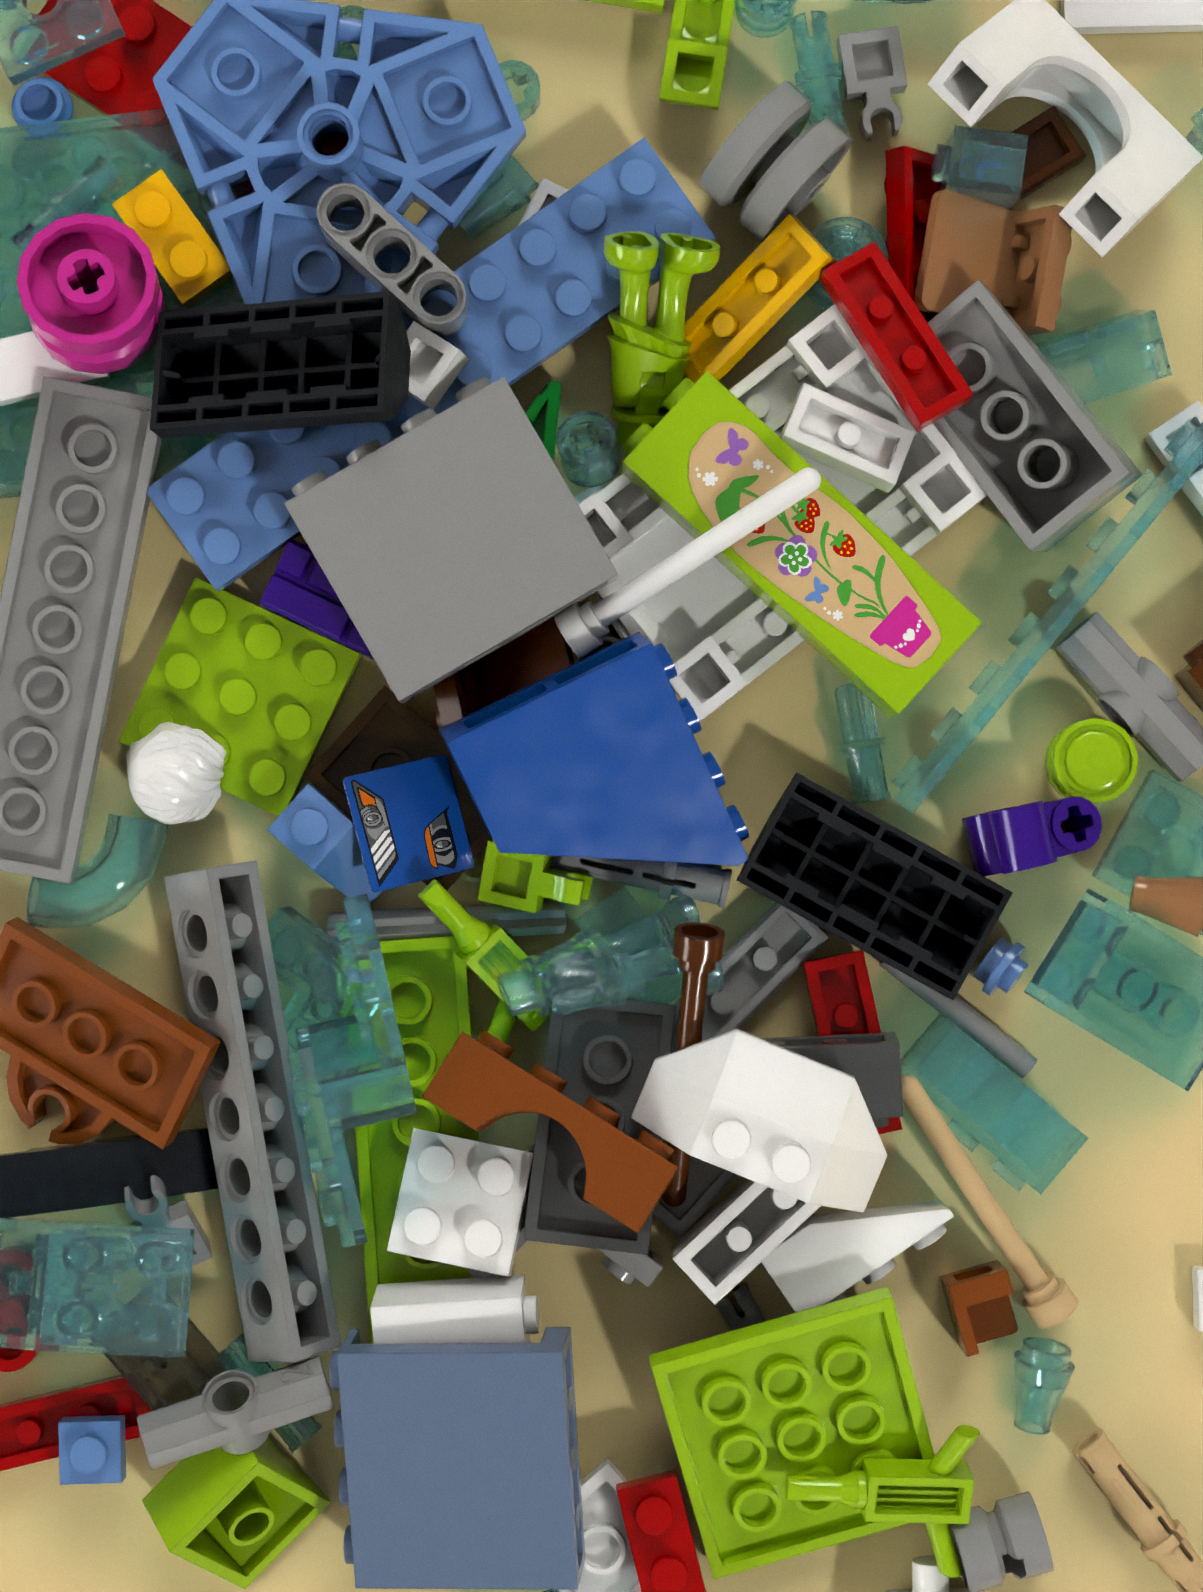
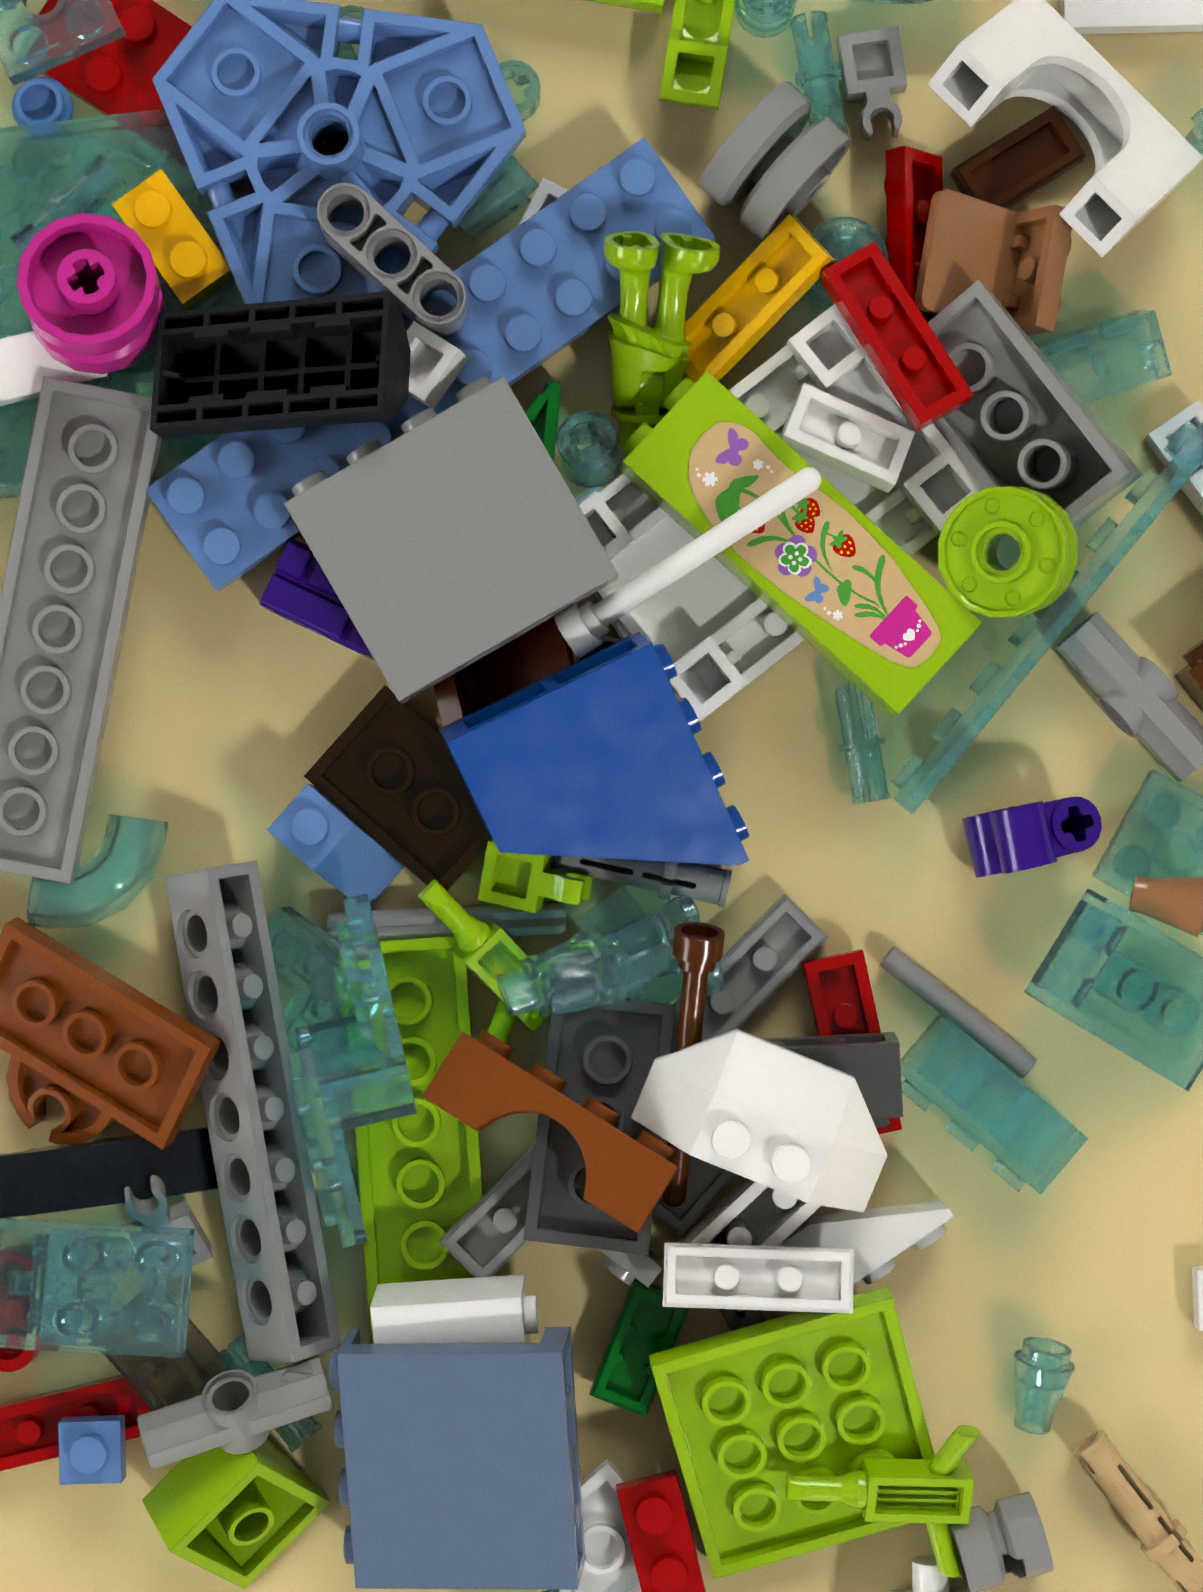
(175, 773): white hair -> none
(251, 687): lime plate -> none
(408, 823): blue sticker -> none
(461, 1202): white plate -> none
(640, 1330): none -> green plate
(758, 1277): none -> white tile
(874, 886): black piece -> none
(970, 551): none -> lime wheel
(979, 1304): dark orange panel -> none
(982, 165): clear light blue brick -> none
(1001, 967): medium blue plate -> none
(1046, 1297): tan piece -> none
(1091, 760): lime wheel -> none

